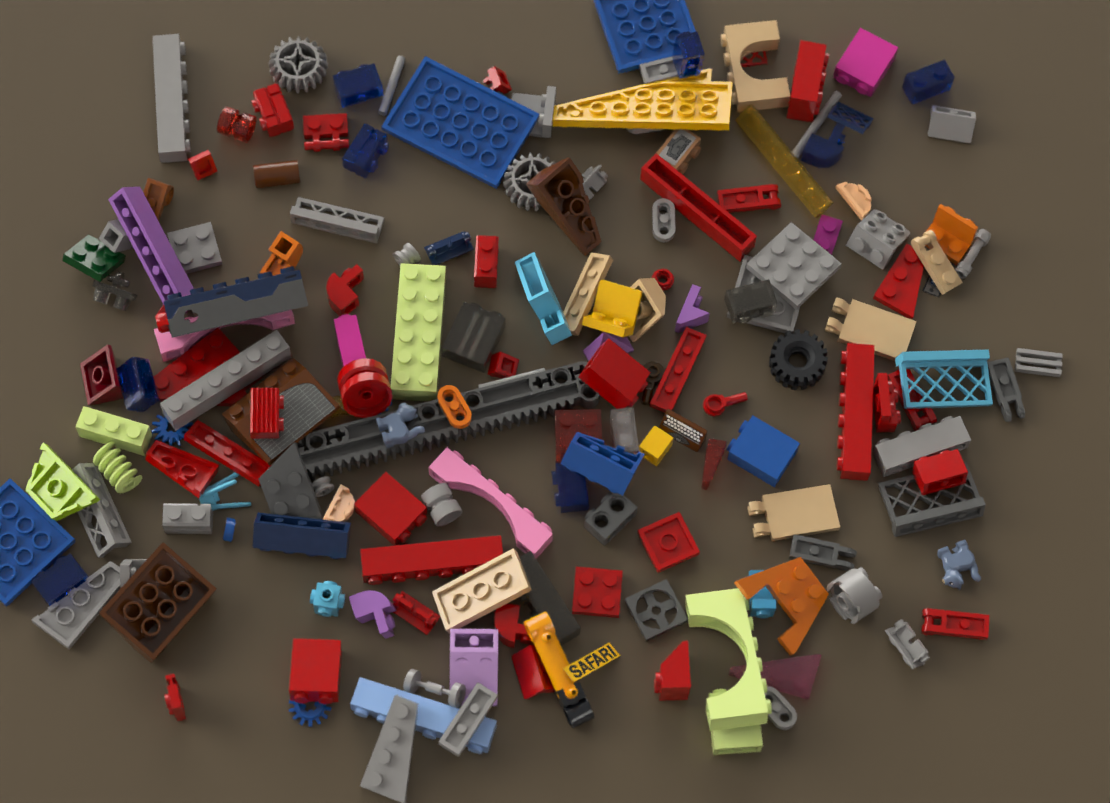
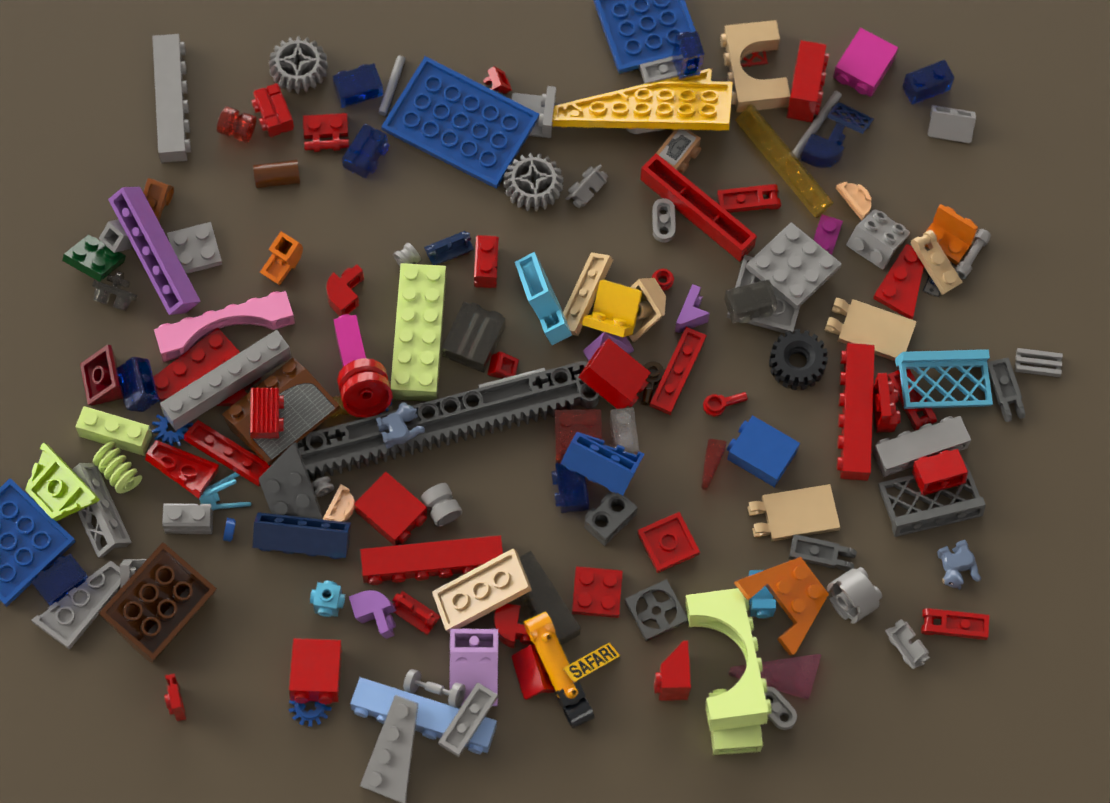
(202, 165): red tile -> none
(233, 303): piece -> none
(336, 223): light grey fence -> none
(454, 408): orange plate -> none
(528, 532): bright pink arch -> none
(564, 199): reddish brown wedge -> none
(656, 445): yellow panel -> none
(683, 430): slope -> none

